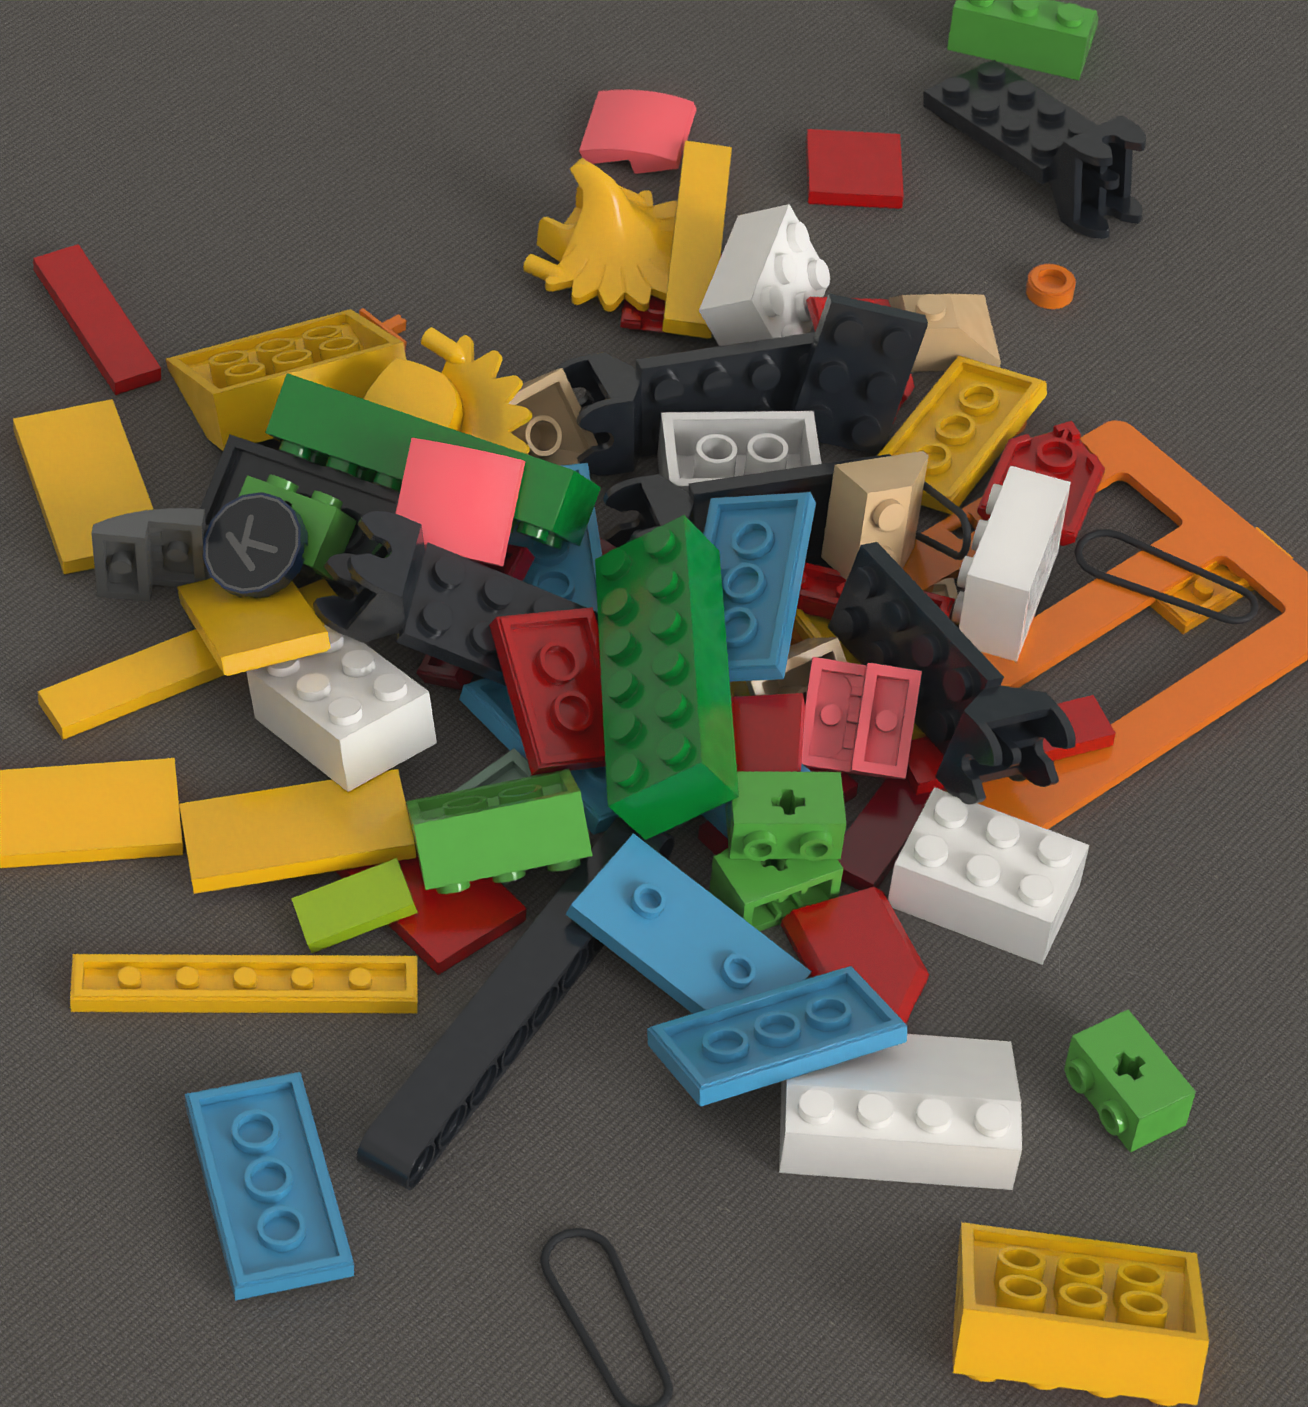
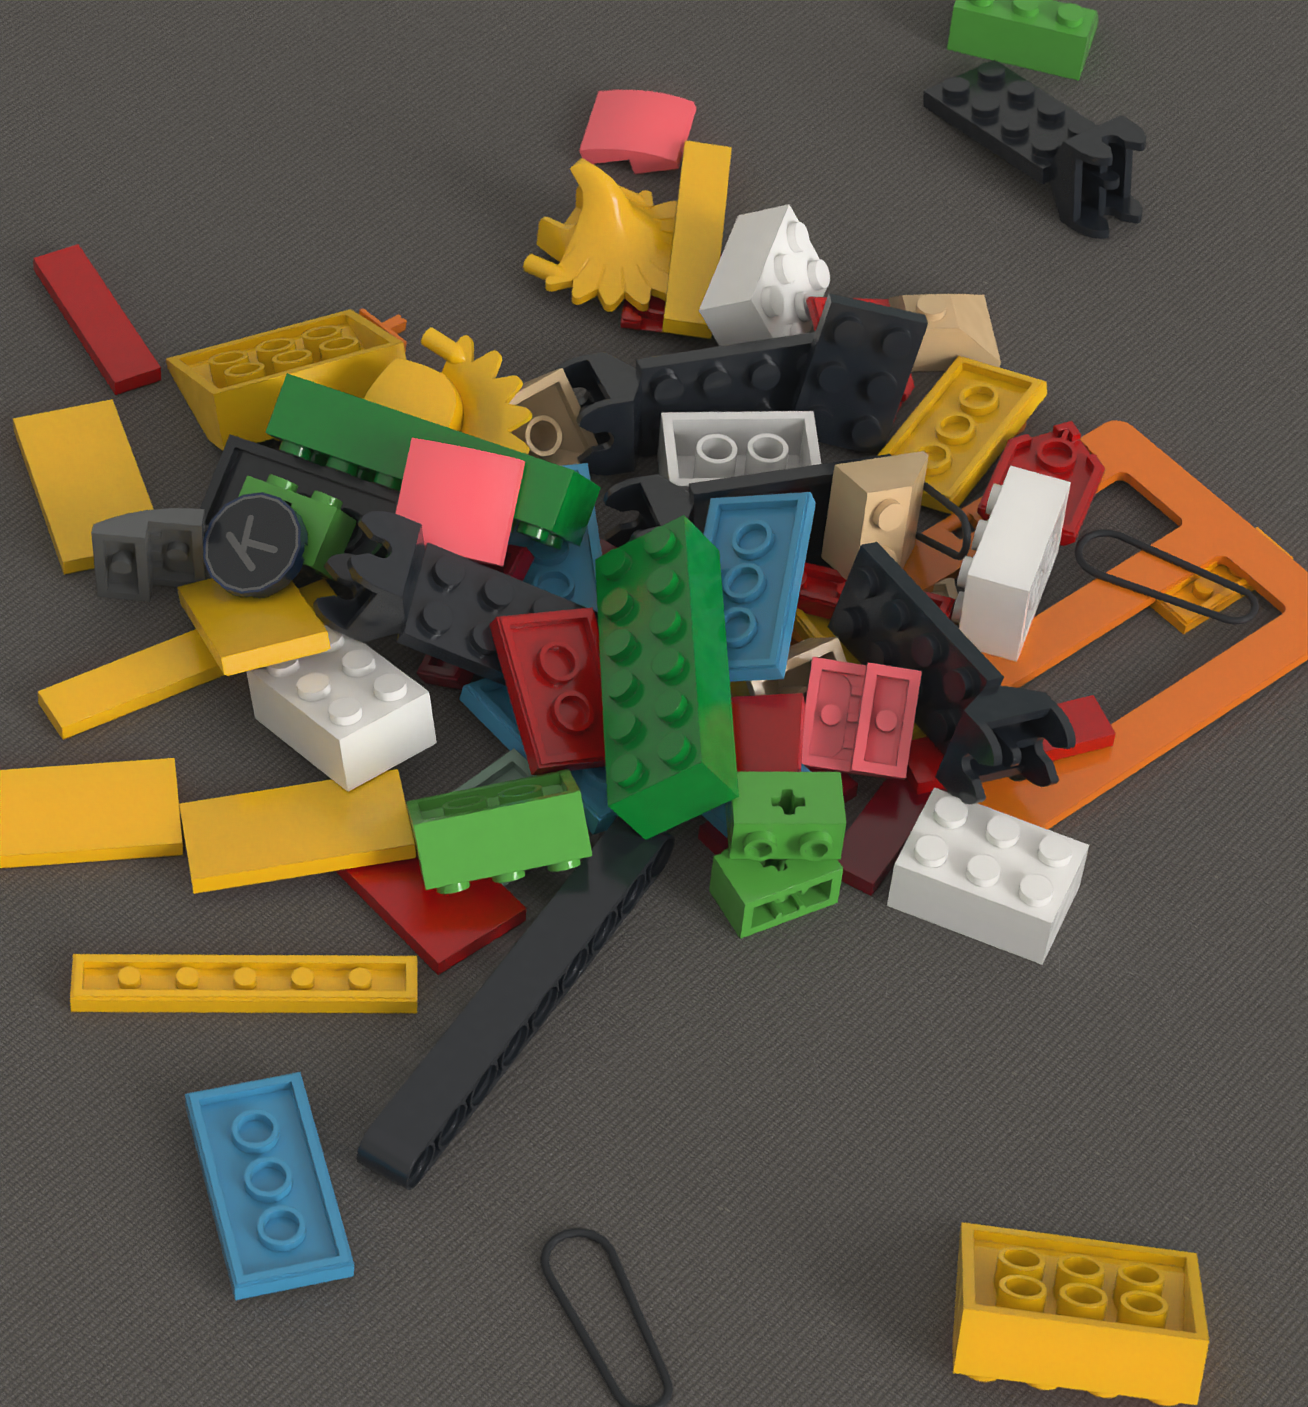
(354, 905): lime tile -> none
(679, 932): dark azure plate -> none
(776, 1035): dark azure plate -> none
(854, 169): red tile -> none
(862, 934): red tile -> none
(908, 1114): white slope -> none
(1050, 286): orange tile -> none
(1128, 1081): bright green brick -> none

